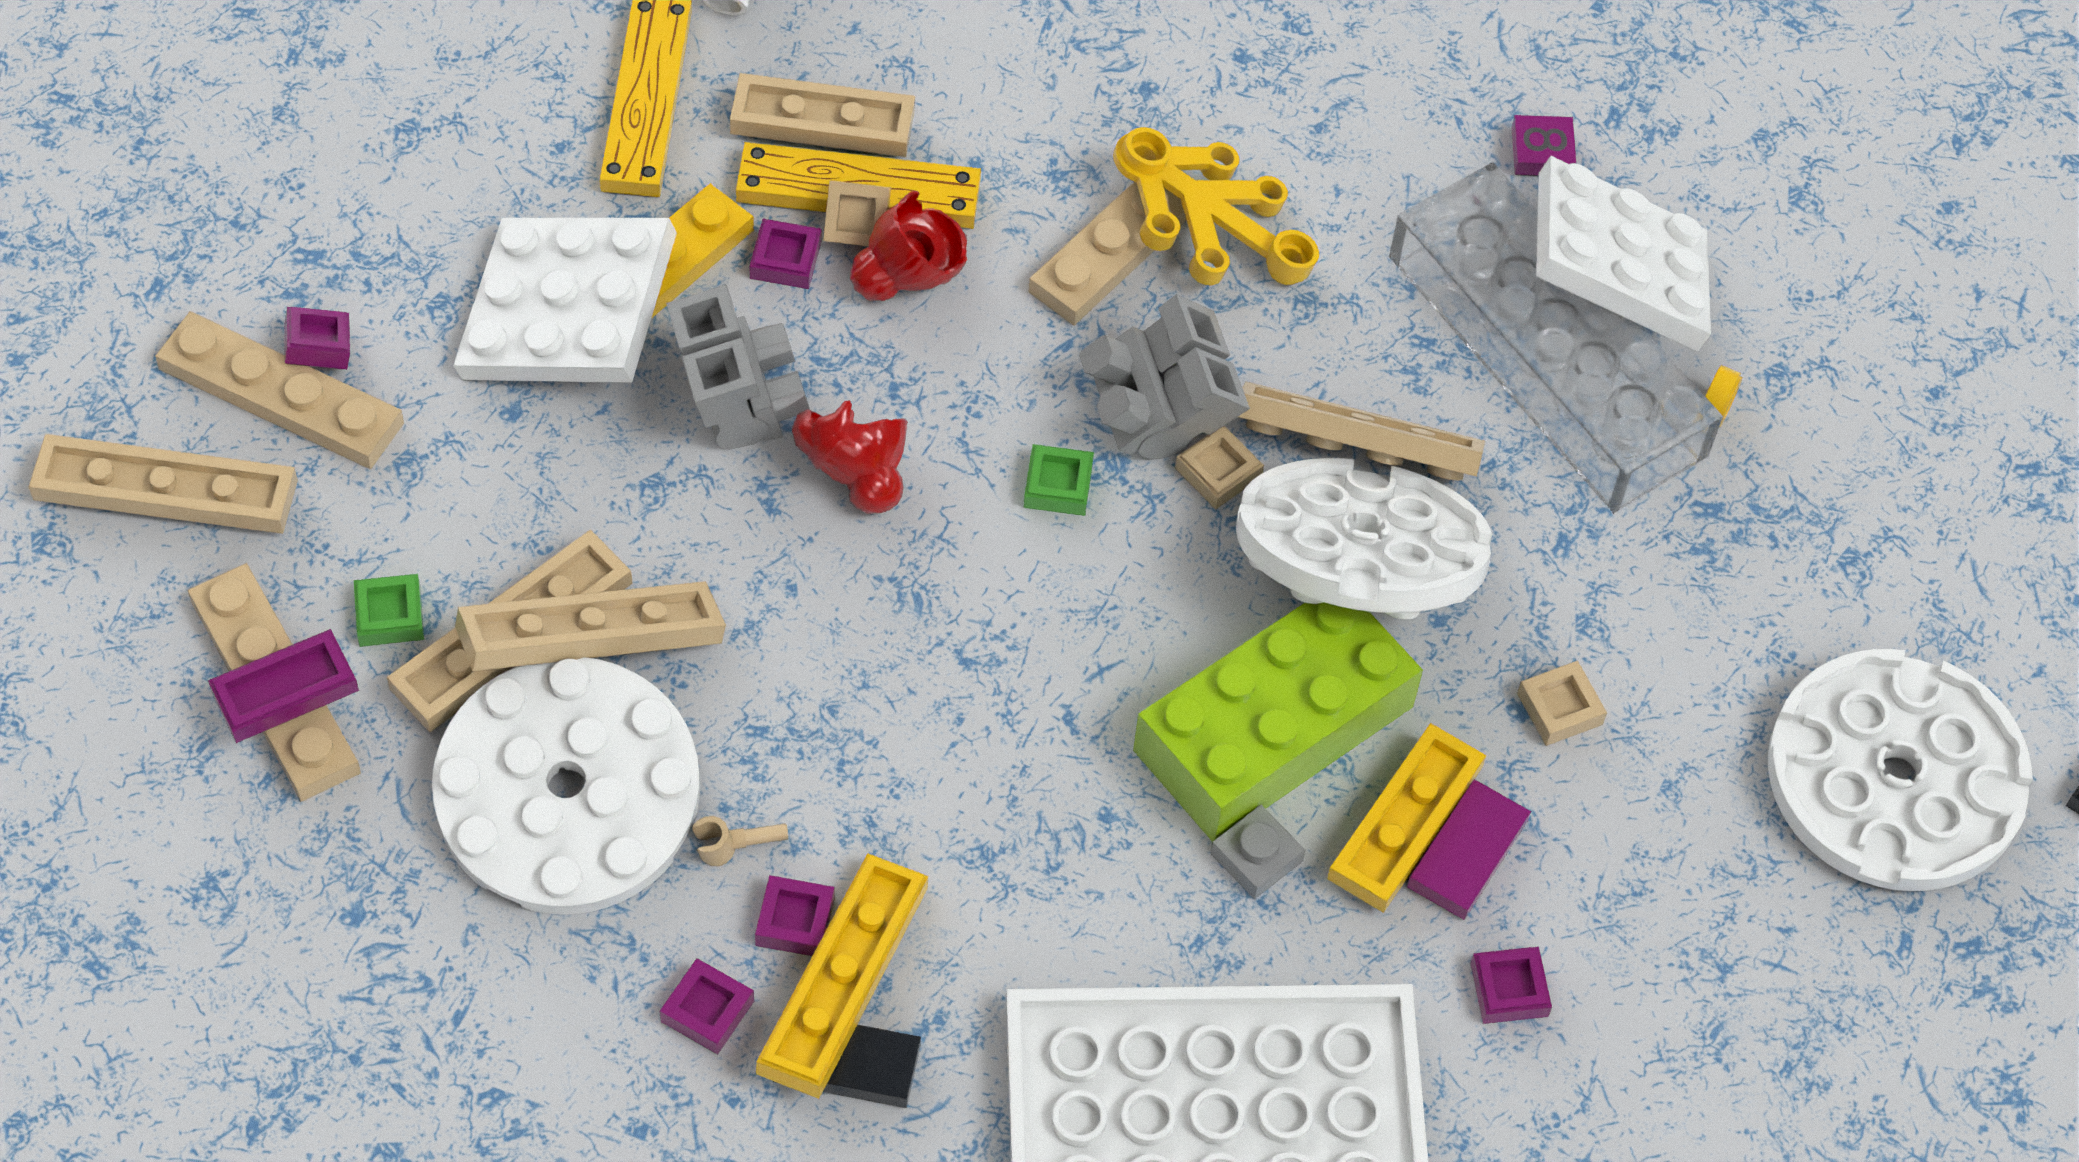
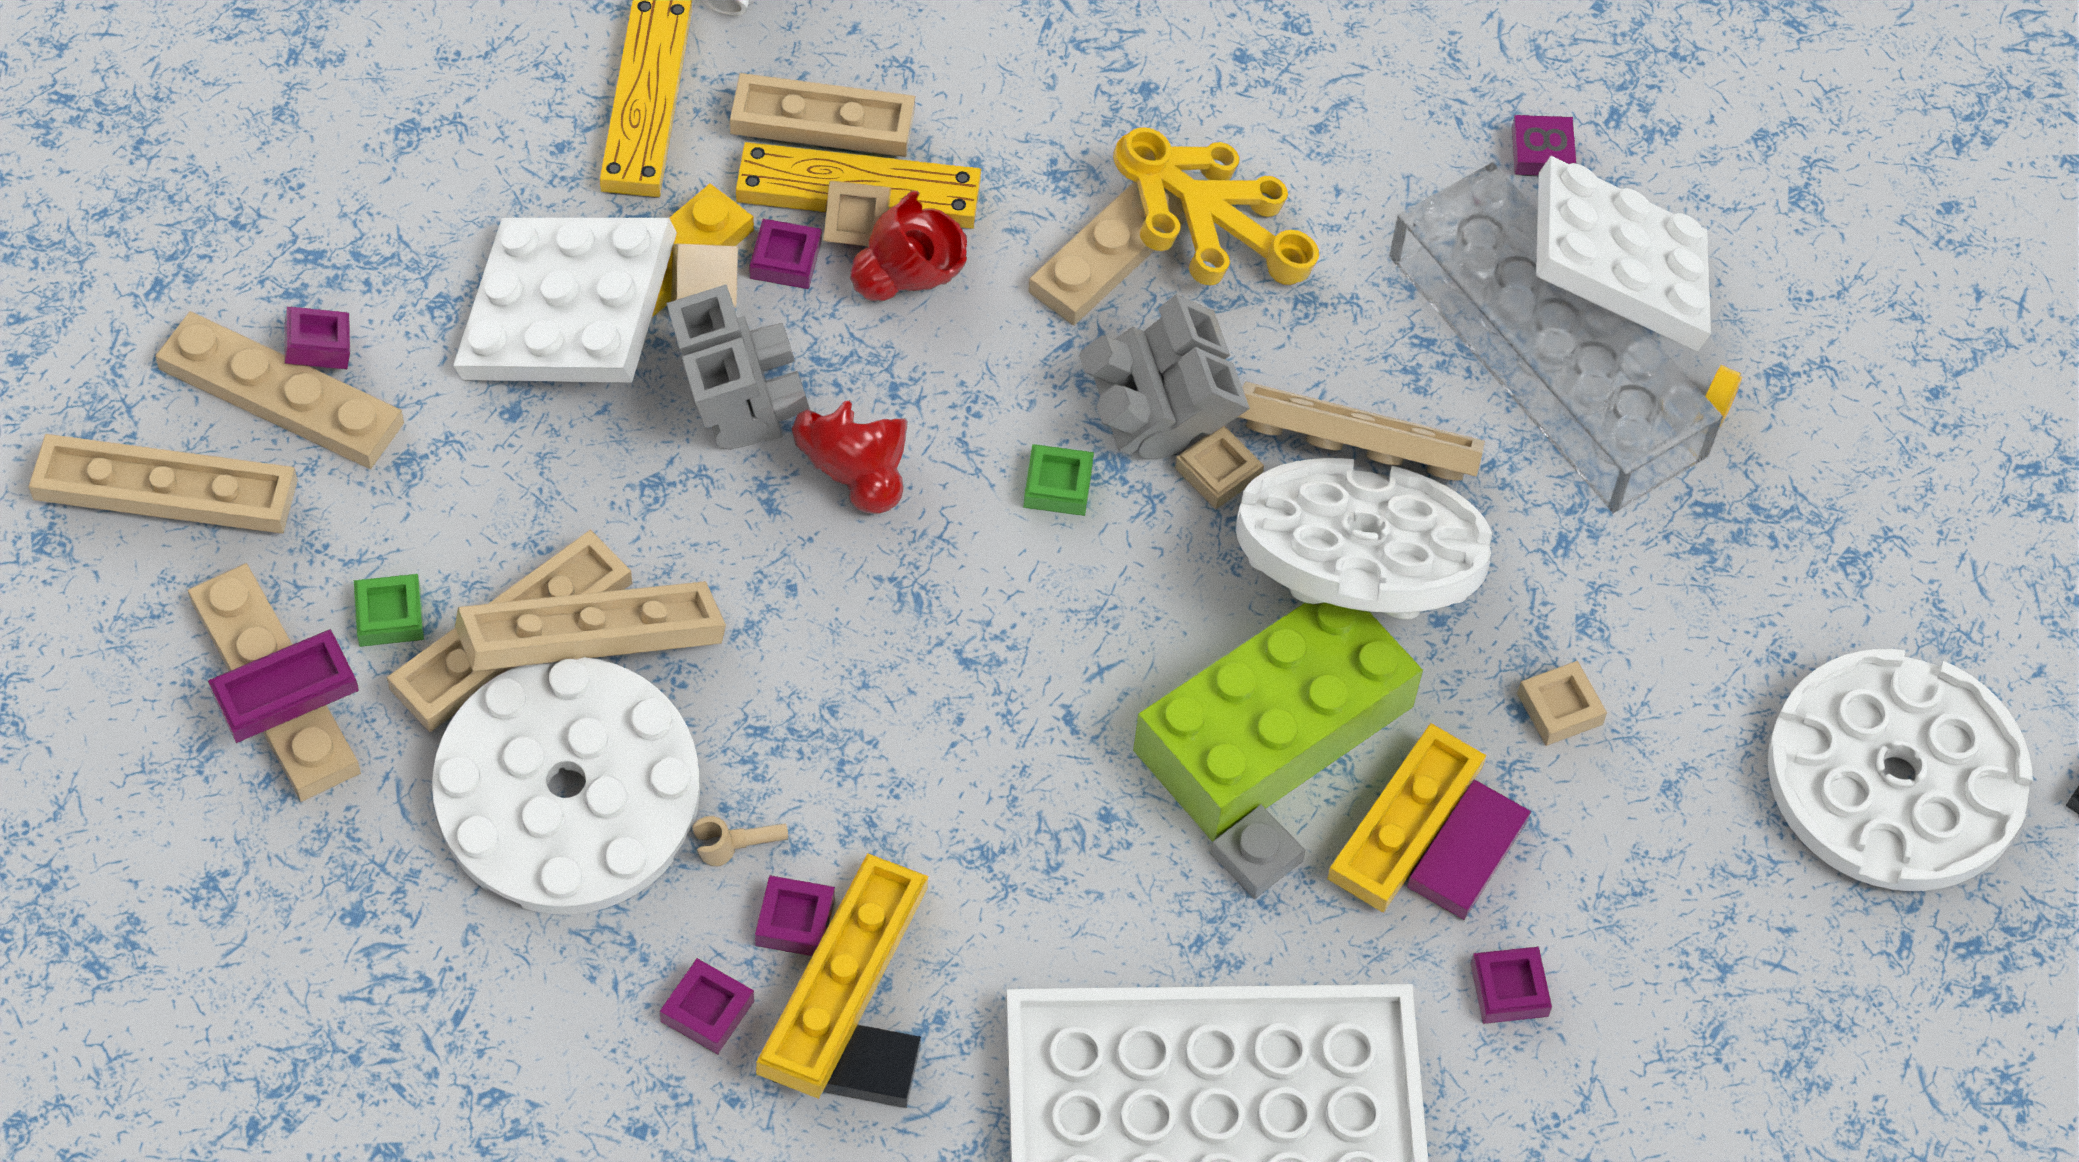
(703, 268): none -> tan tile

